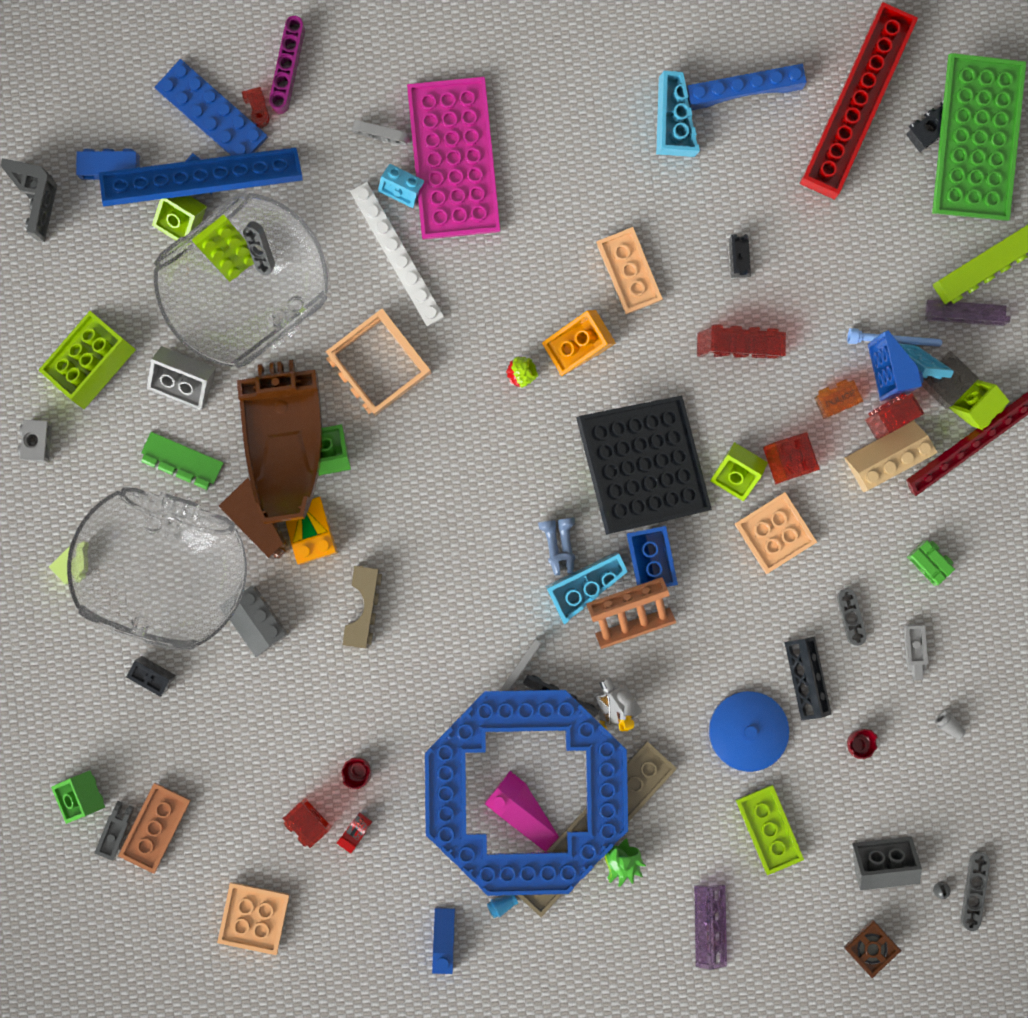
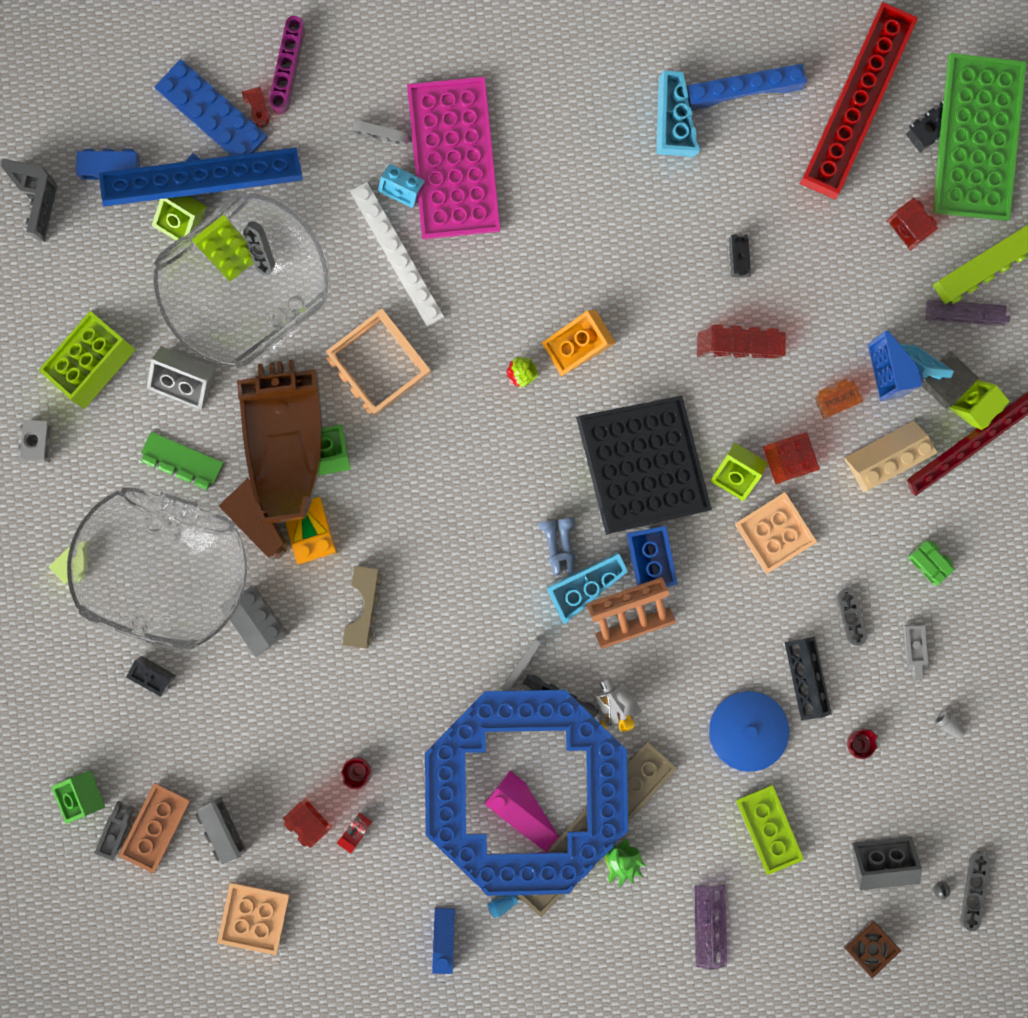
(220, 831): none -> slope
(629, 270): light nougat plate -> none
(855, 336): light blue piece -> none
(893, 415): clear red brick -> none
(912, 223): none -> clear red brick

